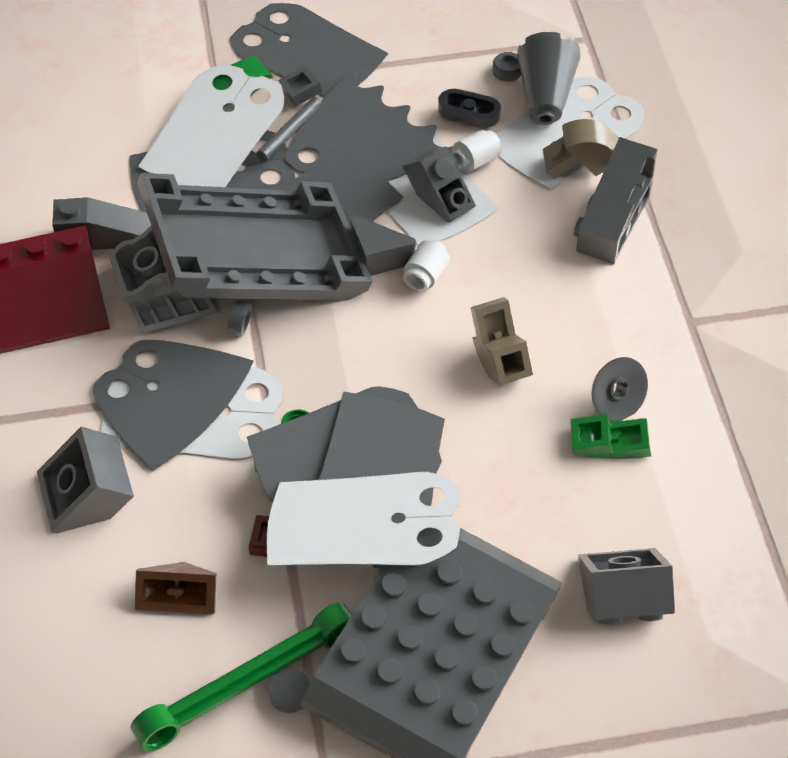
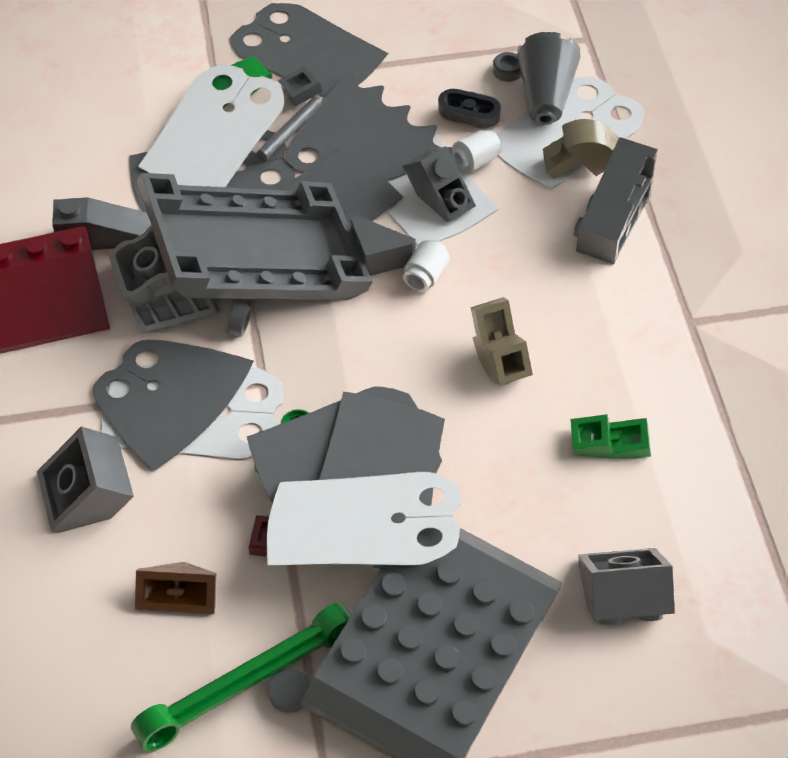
(629, 392): dark grey piece -> none

